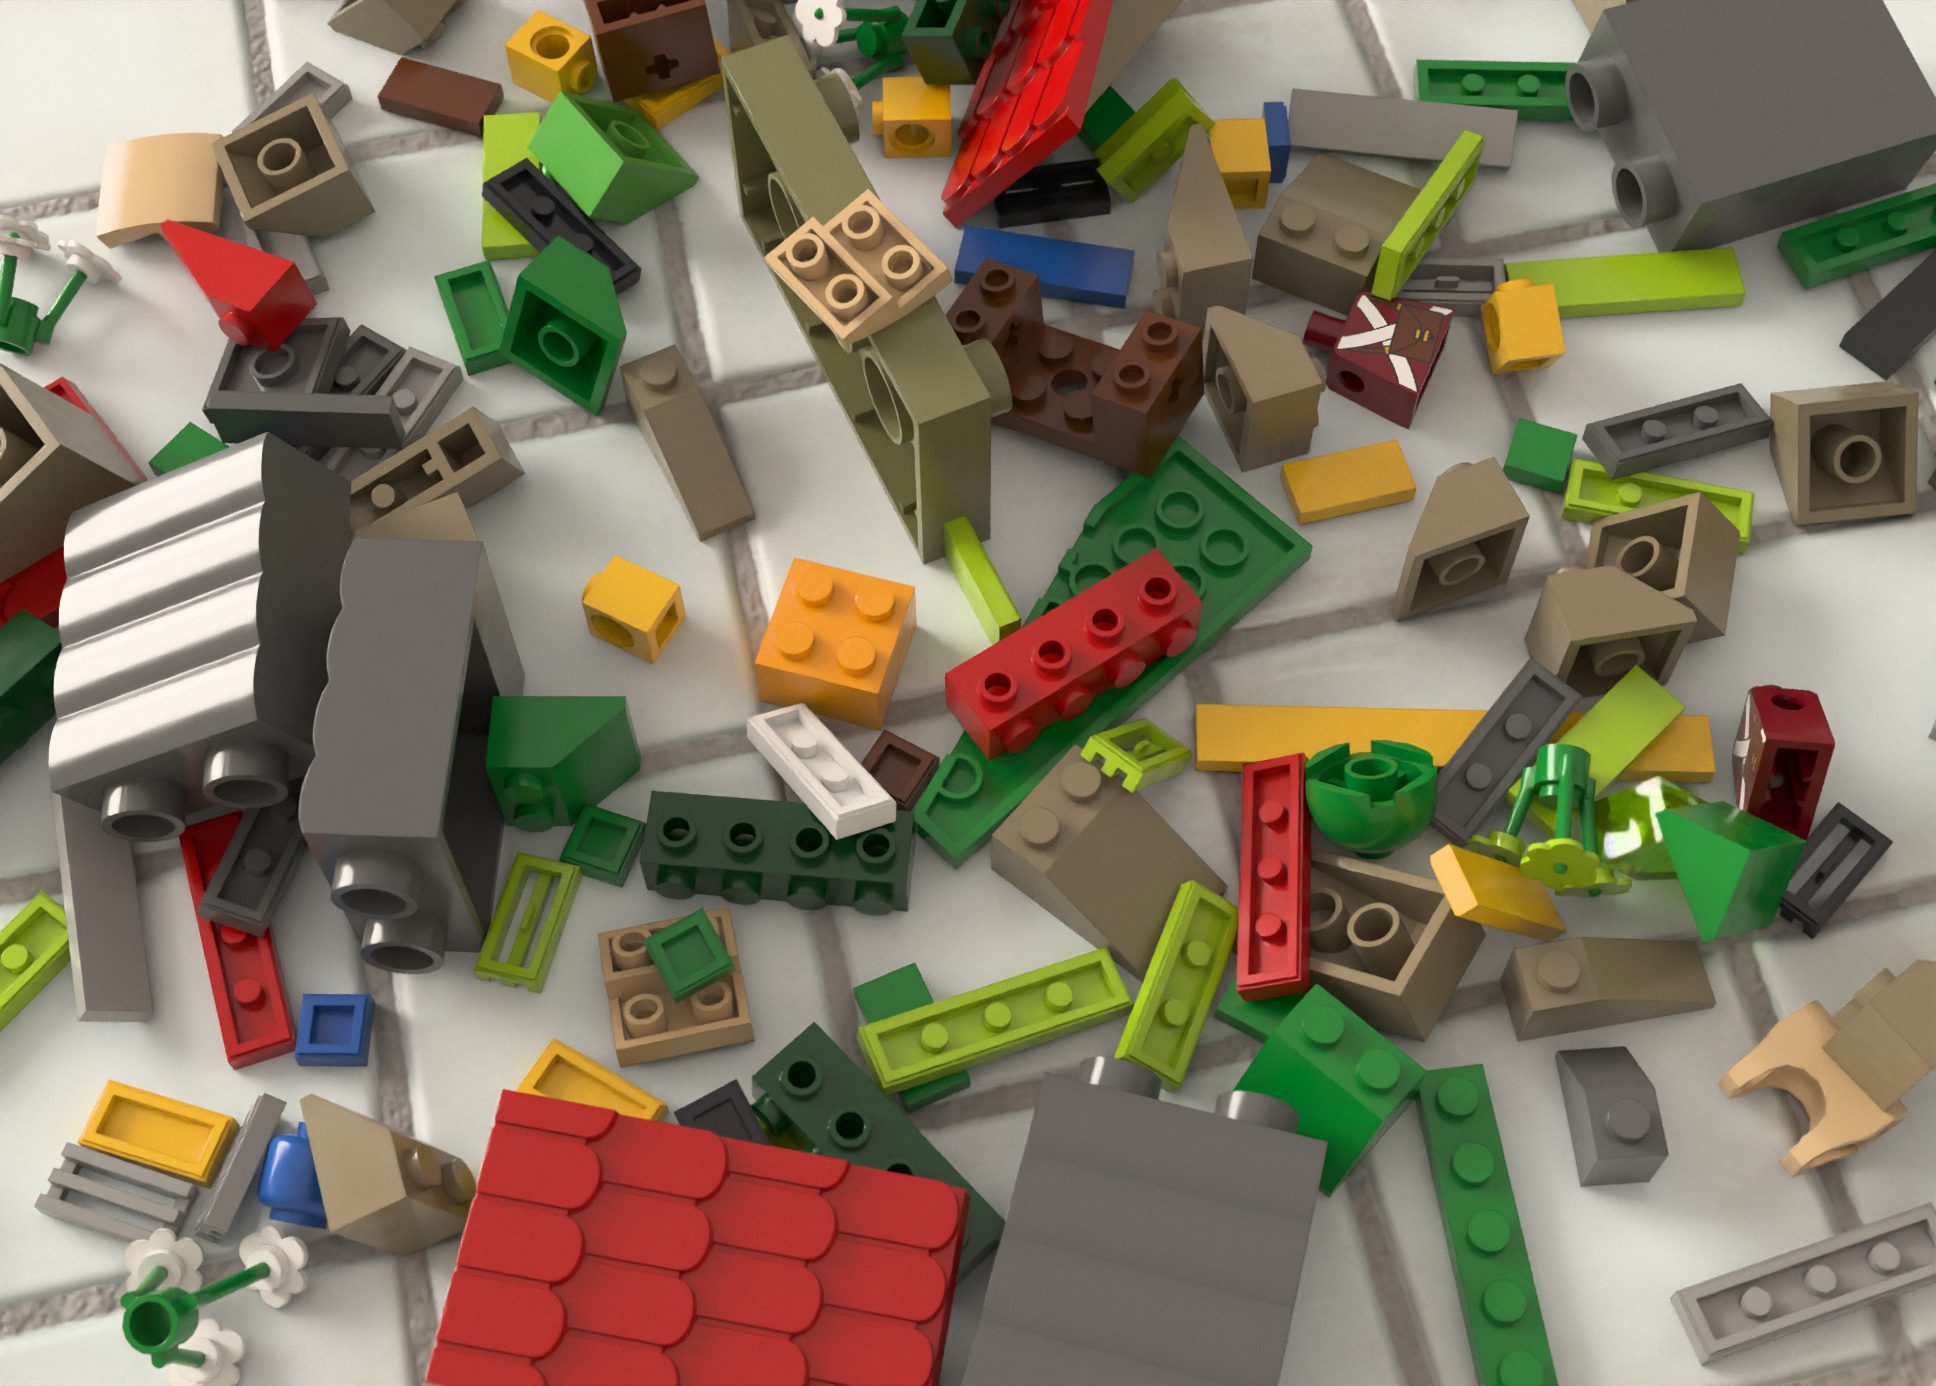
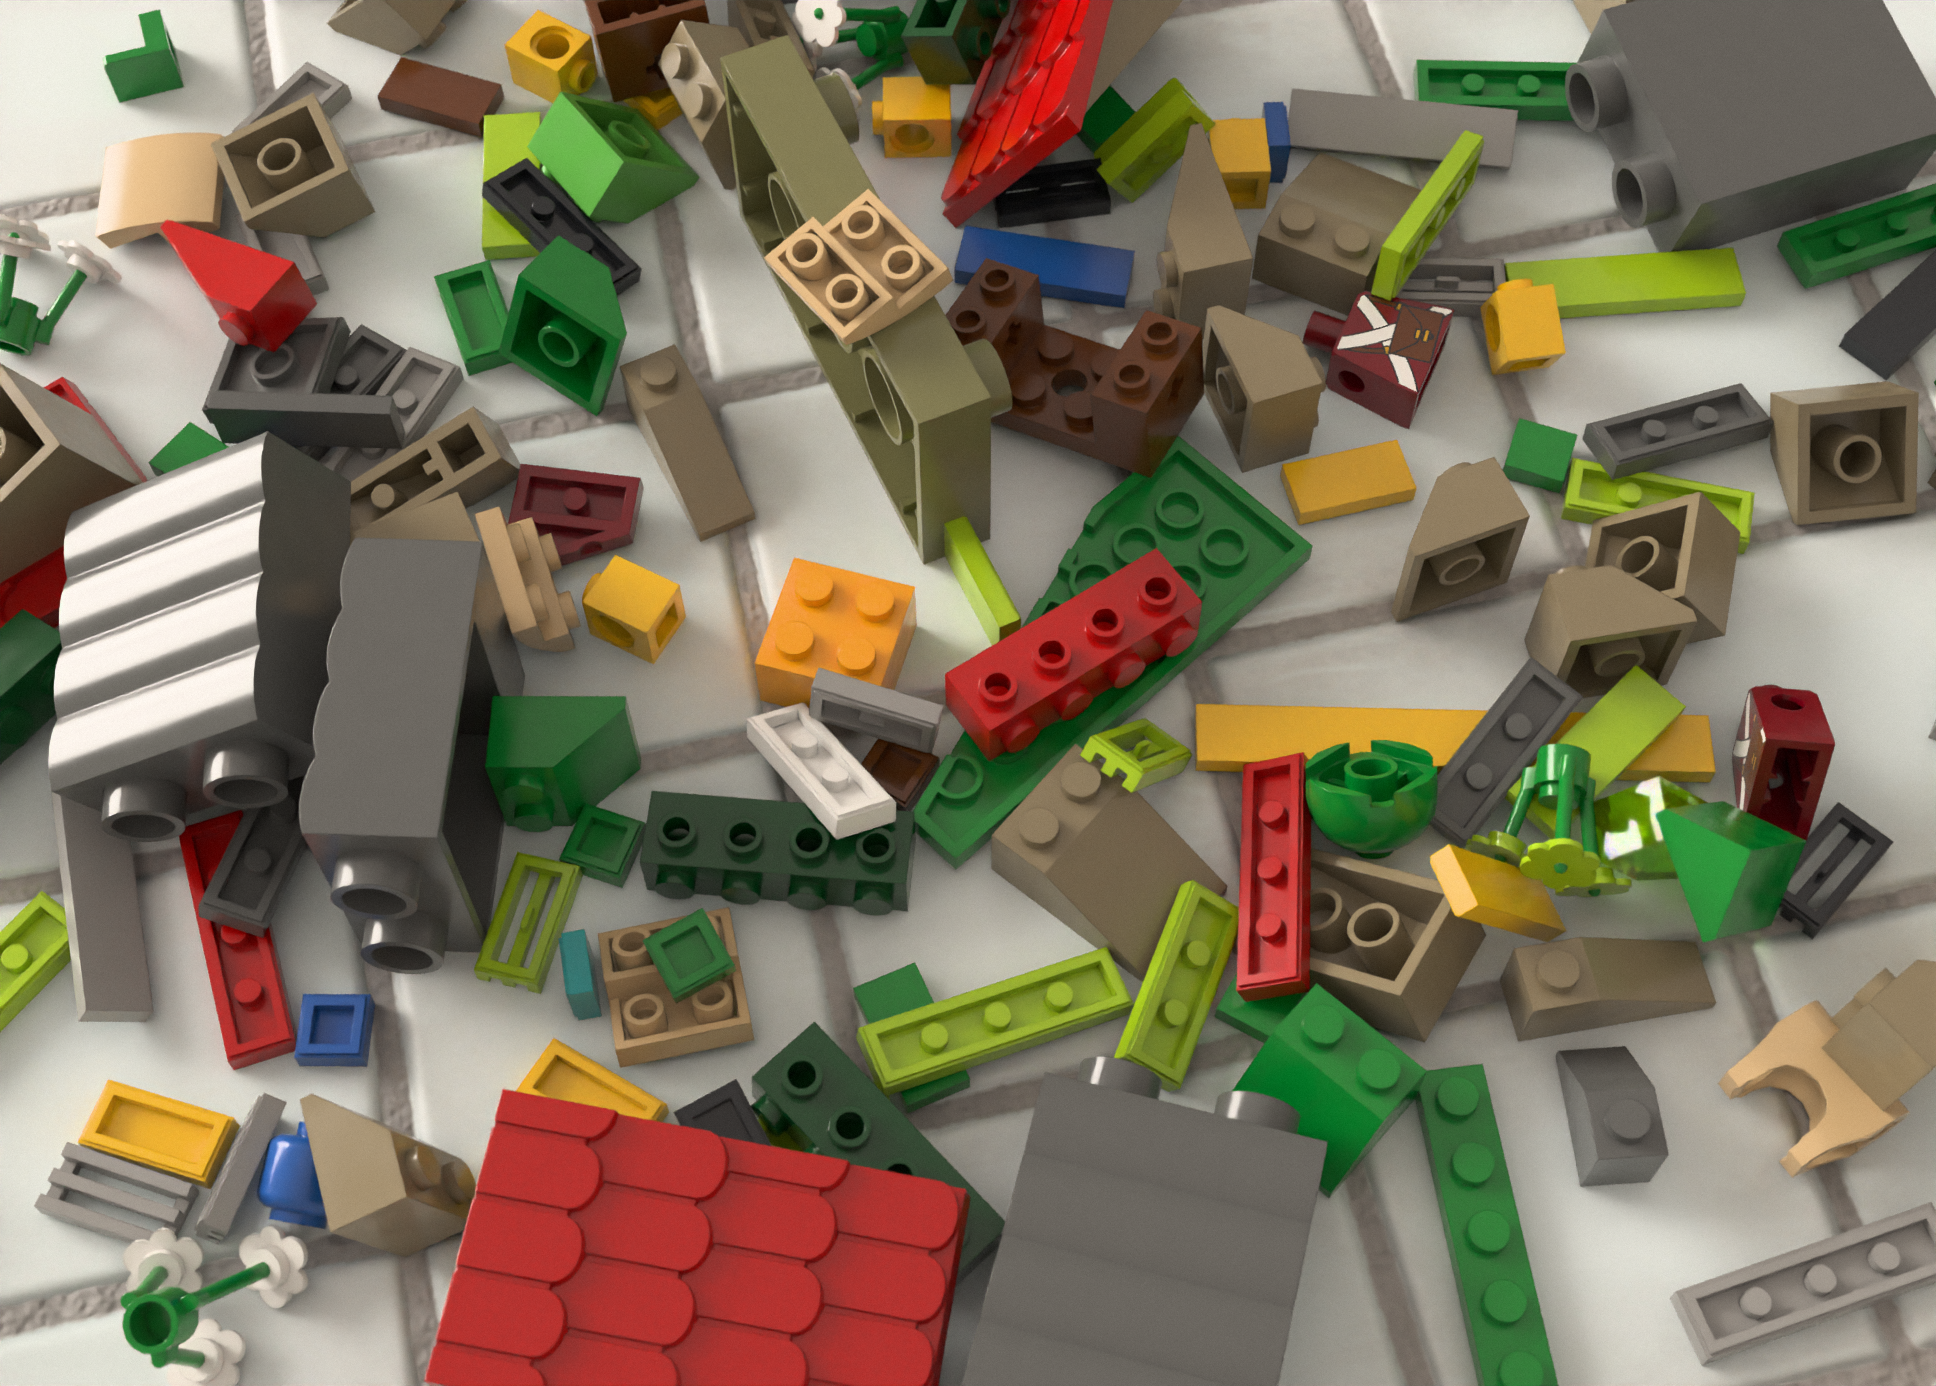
(146, 68): none -> green panel
(525, 582): none -> tan slope
(579, 508): none -> dark red wing
(579, 975): none -> teal tile
(696, 81): none -> dark tan slope
(875, 710): none -> light grey tile

